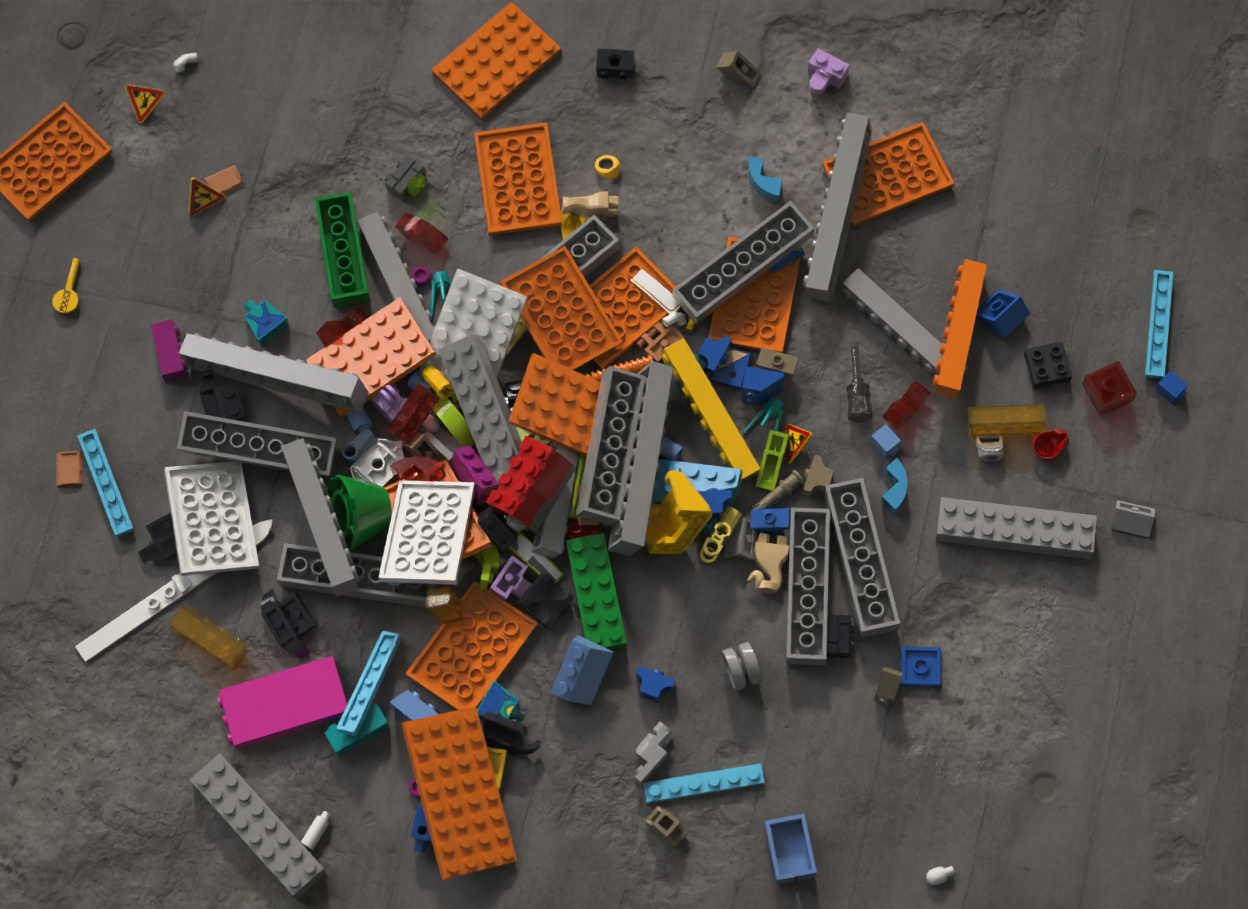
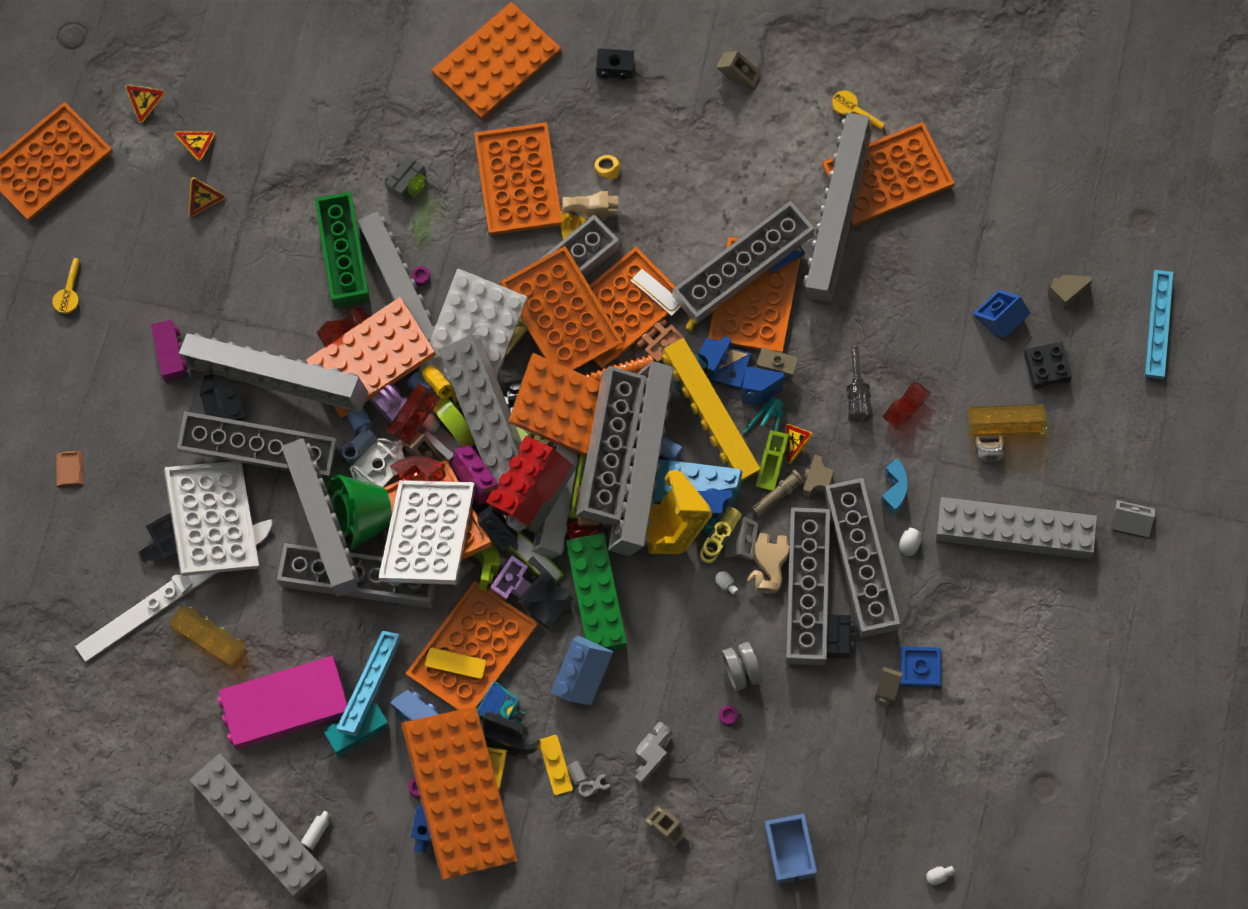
(105, 483): medium azure plate -> none
(184, 59): white arm -> none
(195, 142): none -> piece
(225, 180): nougat piece -> none
(264, 321): teal torso -> none
(287, 621): black plate -> none
(419, 229): clear red brick -> none
(441, 282): teal plant -> none
(444, 605): clear yellow piece -> none
(455, 663): none -> yellow piece
(555, 765): none -> yellow piece
(585, 789): none -> light grey bar
(654, 683): blue brick -> none
(675, 317): white arm -> none
(703, 783): medium azure plate -> none
(726, 582): none -> white cylinder
(728, 715): none -> magenta tile
(766, 186): dark azure brick -> none
(770, 520): blue brick -> none
(825, 71): lavender brick -> none
(846, 102): none -> yellow piece
(886, 441): medium blue brick -> none
(893, 319): light grey brick -> none
(910, 542): none -> white piece
(959, 330): orange brick -> none
(1050, 443): red hair -> none
(1068, 288): none -> dark tan slope
(1109, 388): clear red brick -> none
(1172, 388): blue brick -> none

